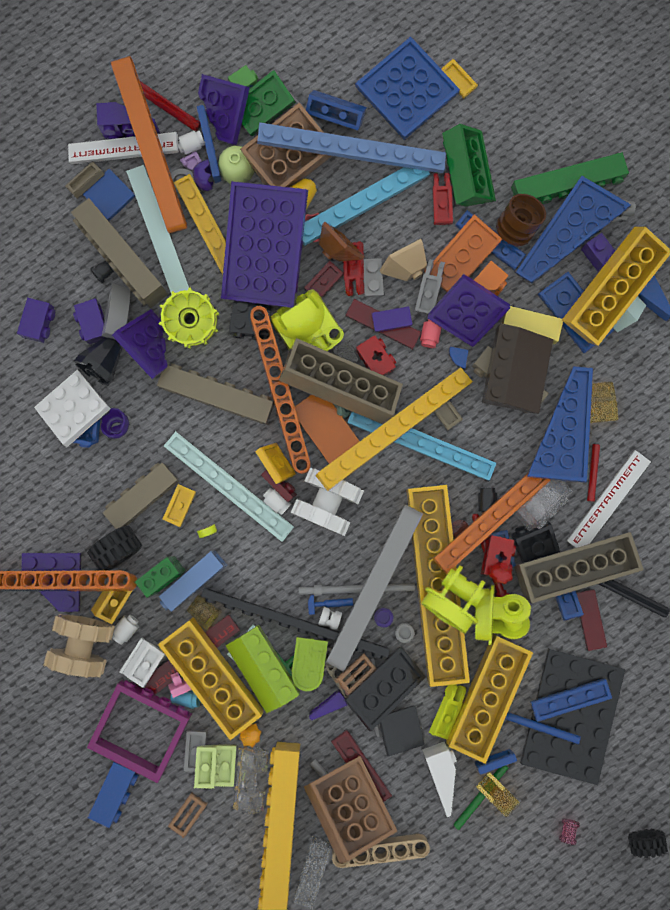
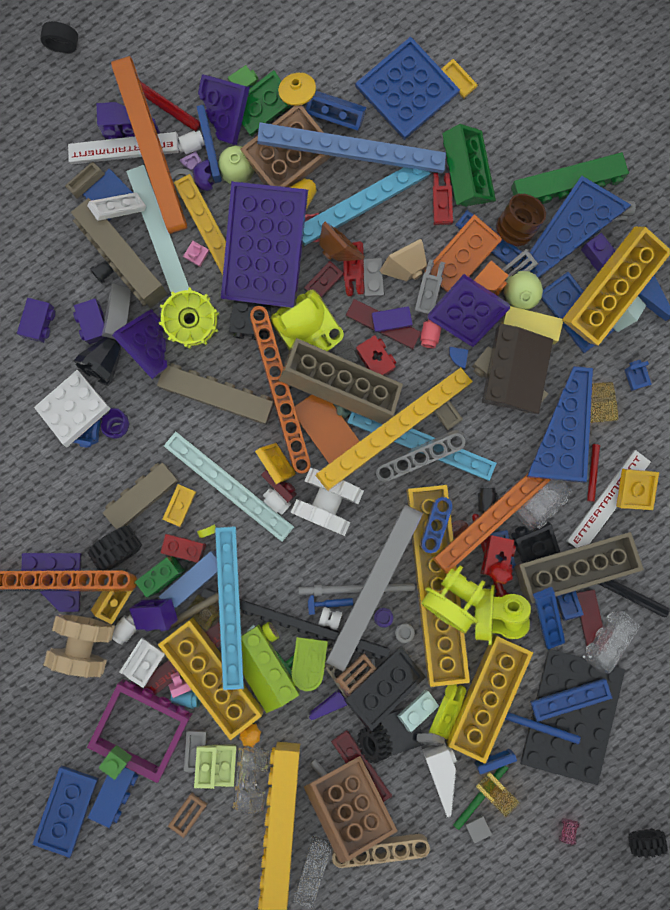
(59, 37): none -> black tyre
(65, 811): none -> blue plate
(115, 762): none -> bright green brick
(116, 206): none -> white tile
(153, 614): none -> dark purple brick
(183, 548): none -> red brick
(196, 253): none -> bright pink tile
(196, 609): none -> dark tan bar
(229, 608): none -> medium azure plate
(270, 632): none -> neon yellow tile
(297, 89): none -> yellow dish
(375, 744): none -> black tyre
(413, 462): none -> light grey beam
(418, 710): none -> light aqua plate
(430, 739): none -> light grey tile
(443, 517): none -> blue beam
(478, 829): none -> light grey tile
(518, 258): none -> light grey tile
(523, 290): none -> yellowish green cylinder
(549, 618): none -> blue tile
(611, 641): none -> clear brick
(637, 375): none -> blue bracket
(637, 489): none -> yellow plate

